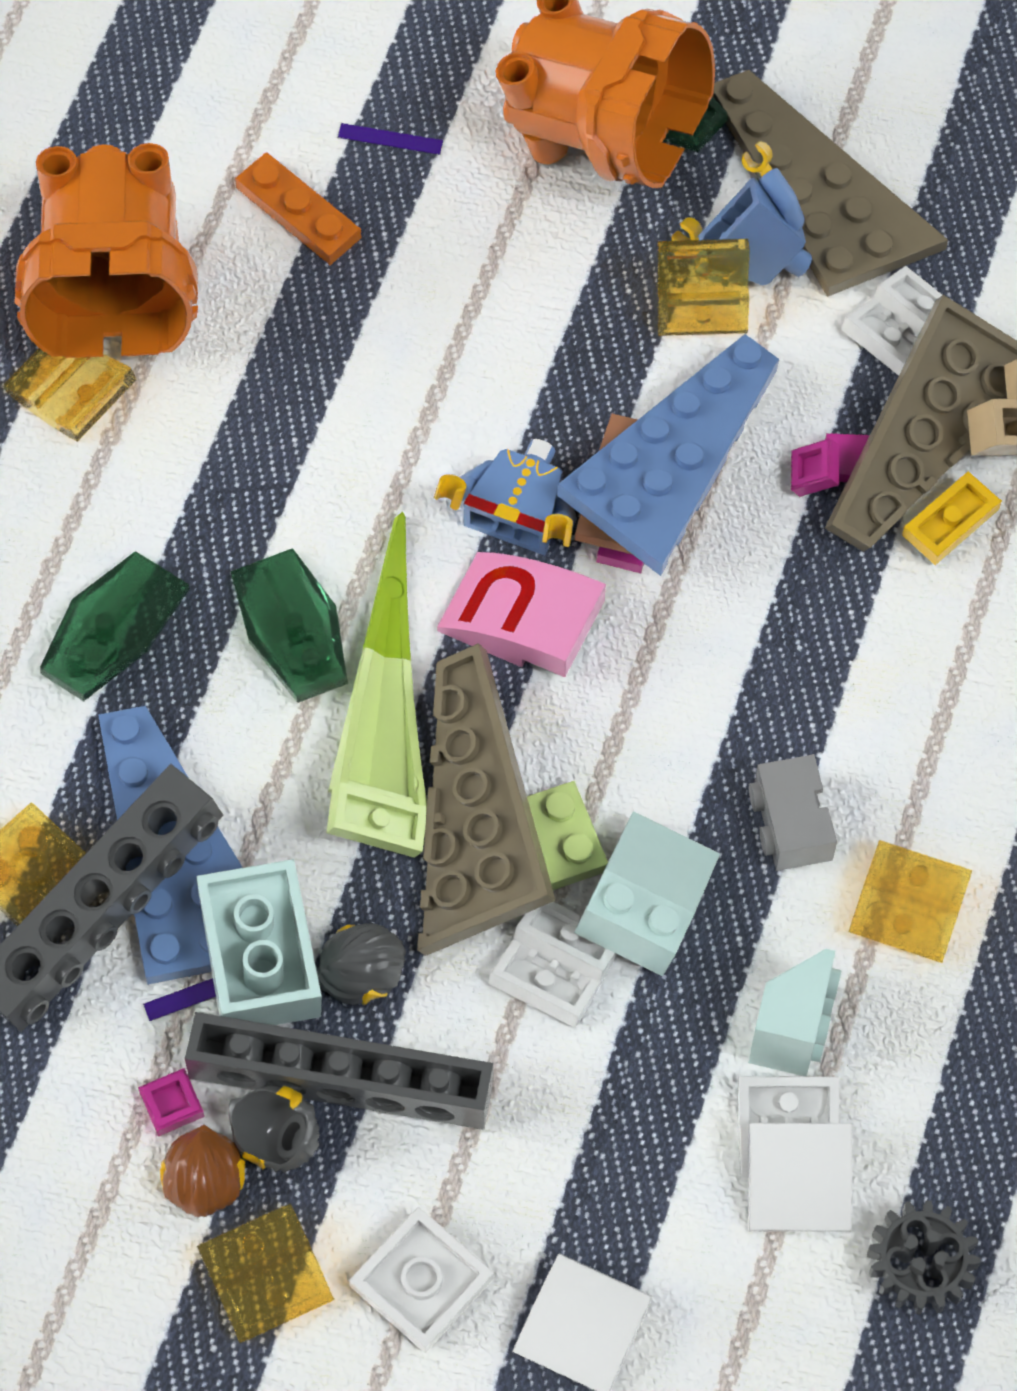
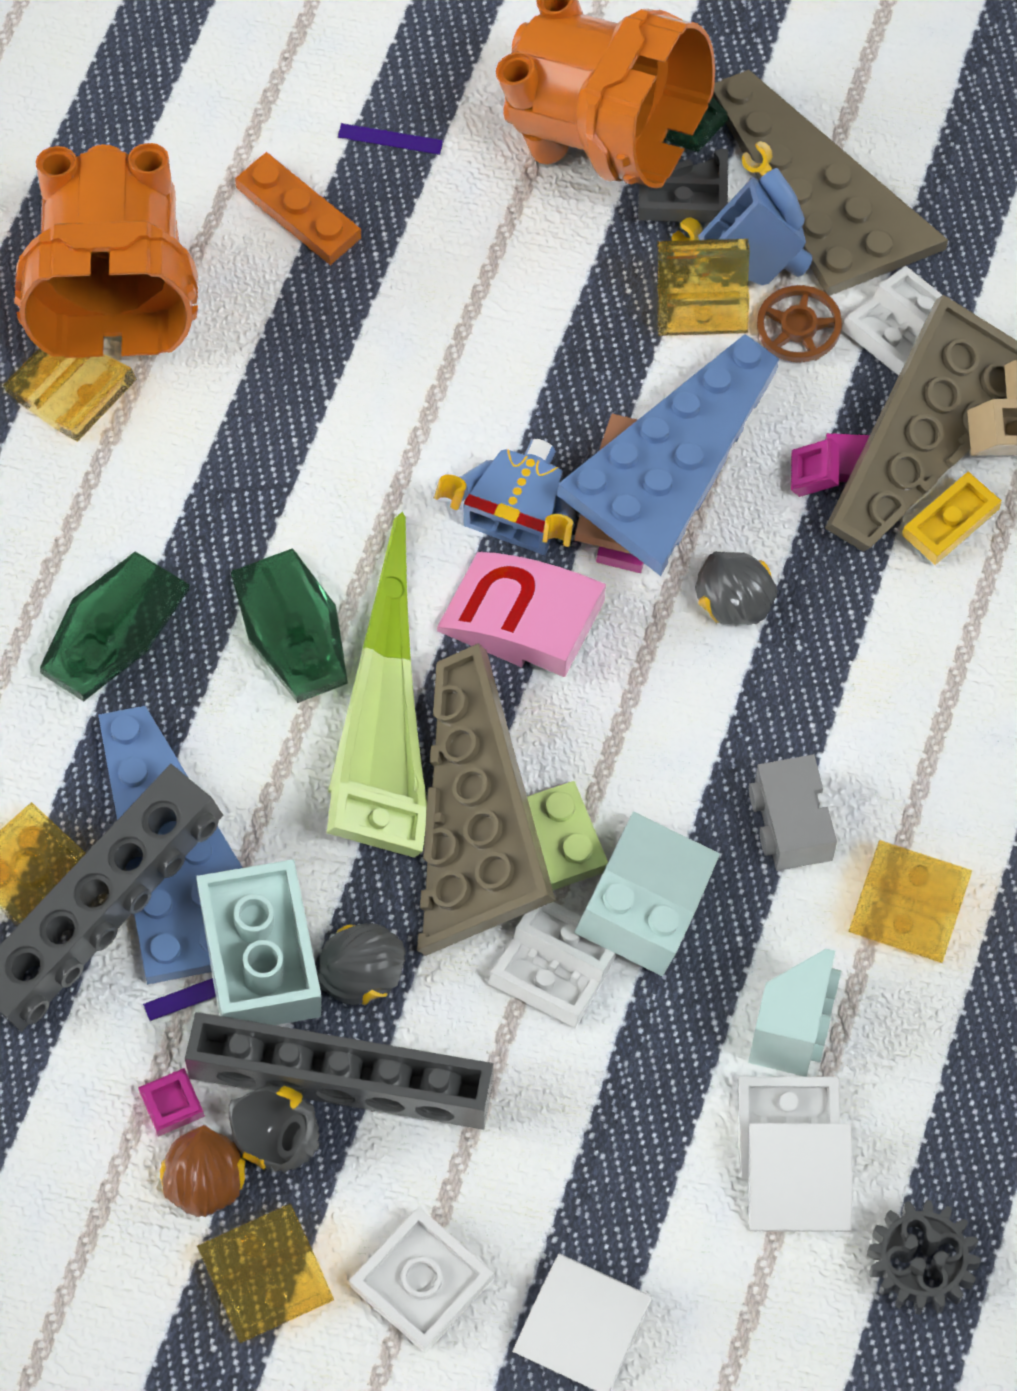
(689, 192): none -> dark grey wing
(735, 588): none -> dark grey hair
(799, 324): none -> dark orange wheel

